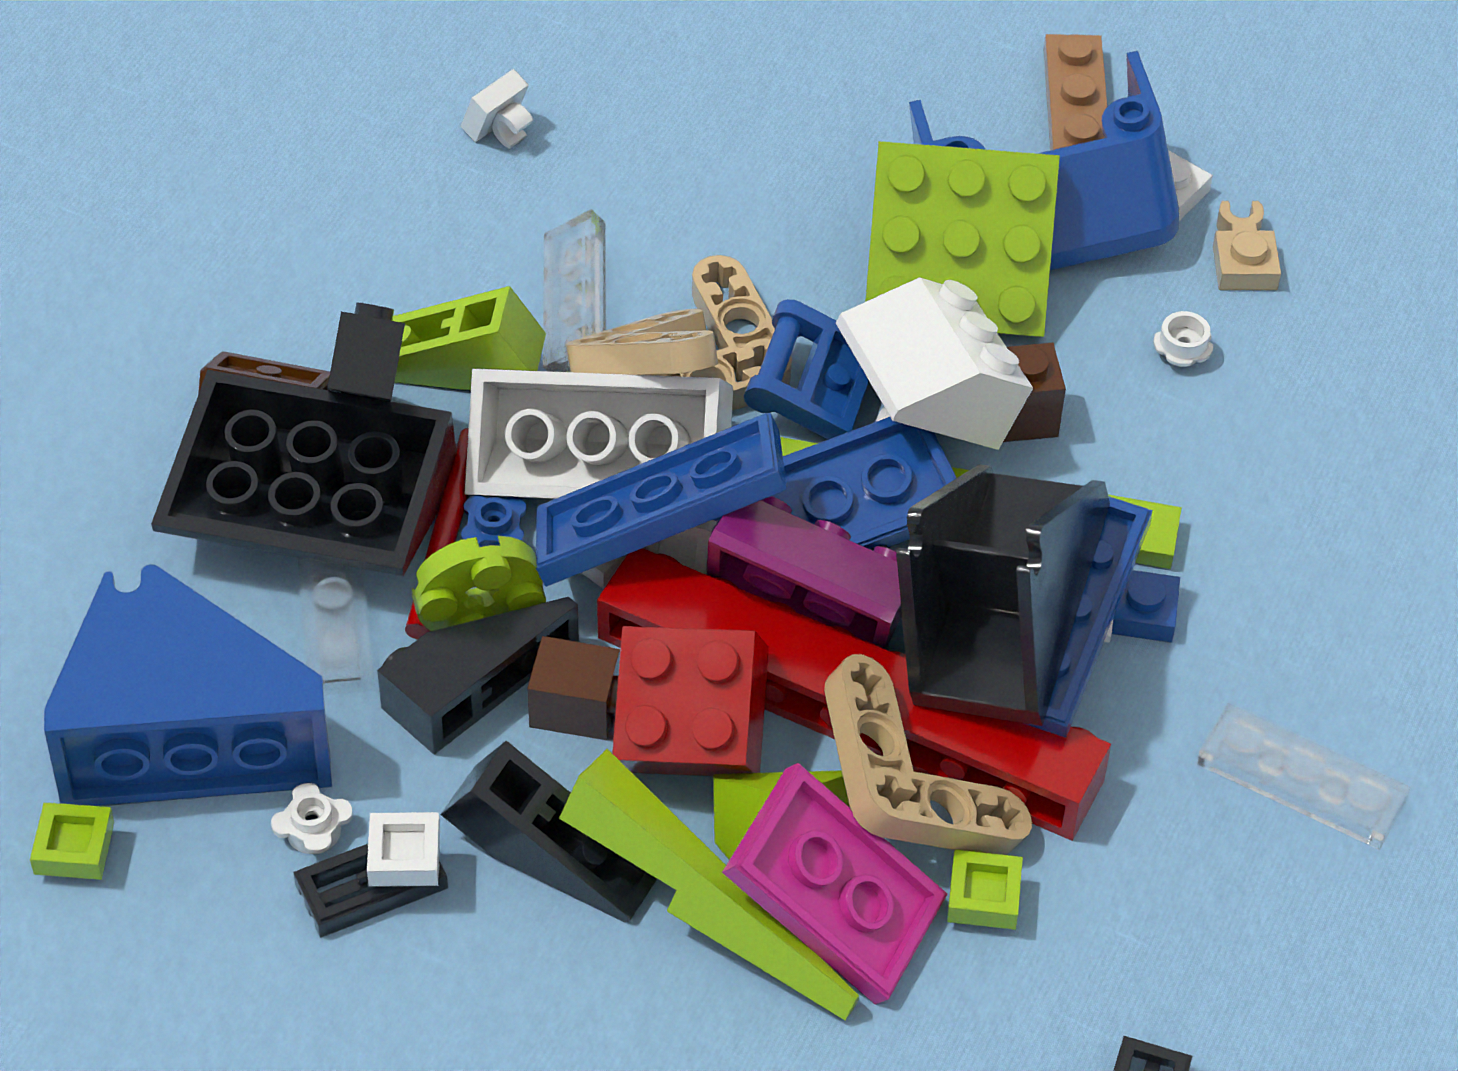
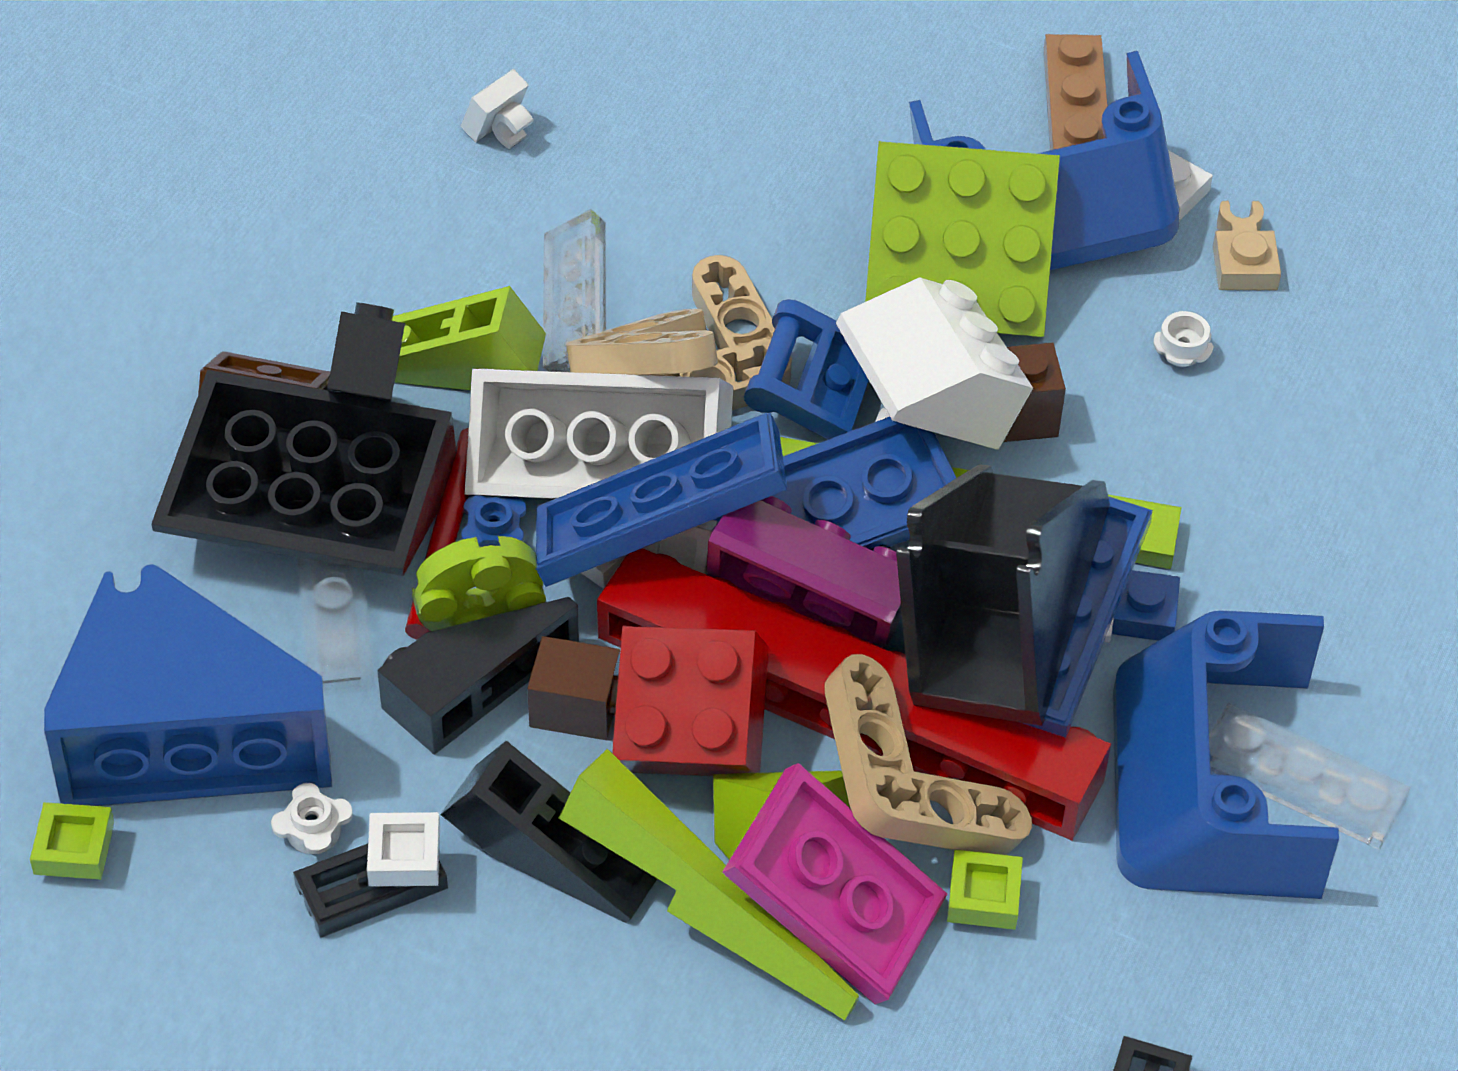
(1172, 815): none -> blue windscreen

